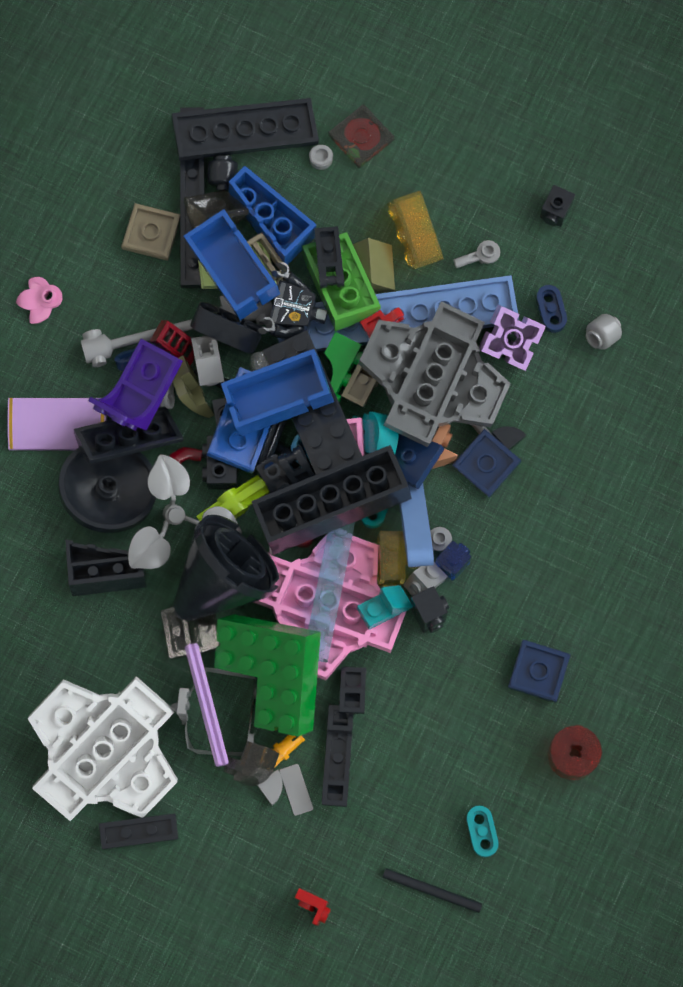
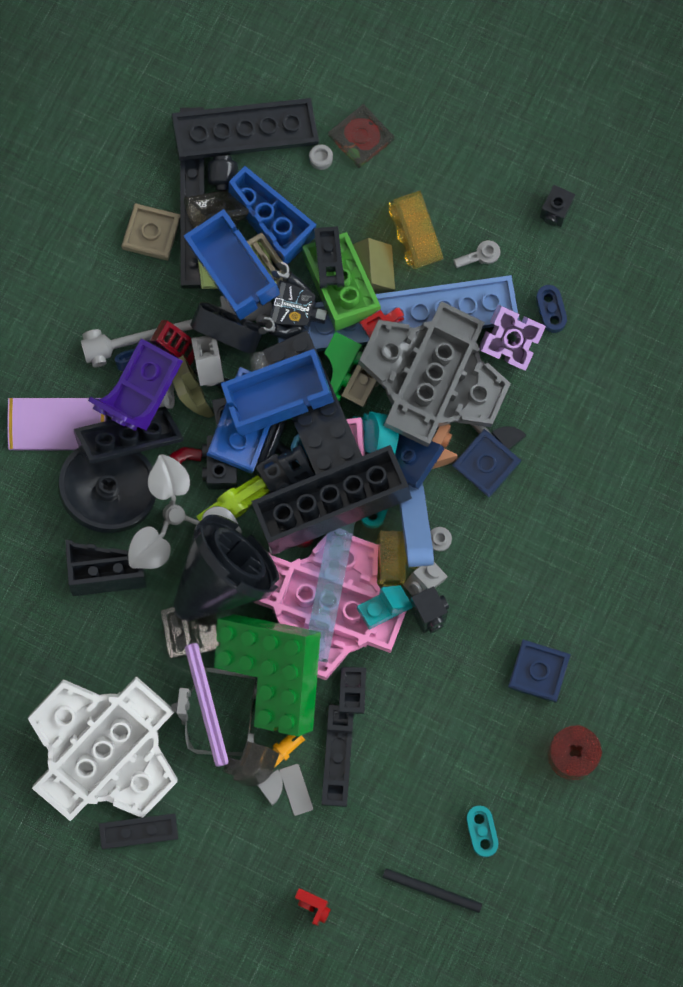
(36, 299): bright pink plate -> none
(454, 559): clear blue brick -> none
(603, 331): light grey head -> none

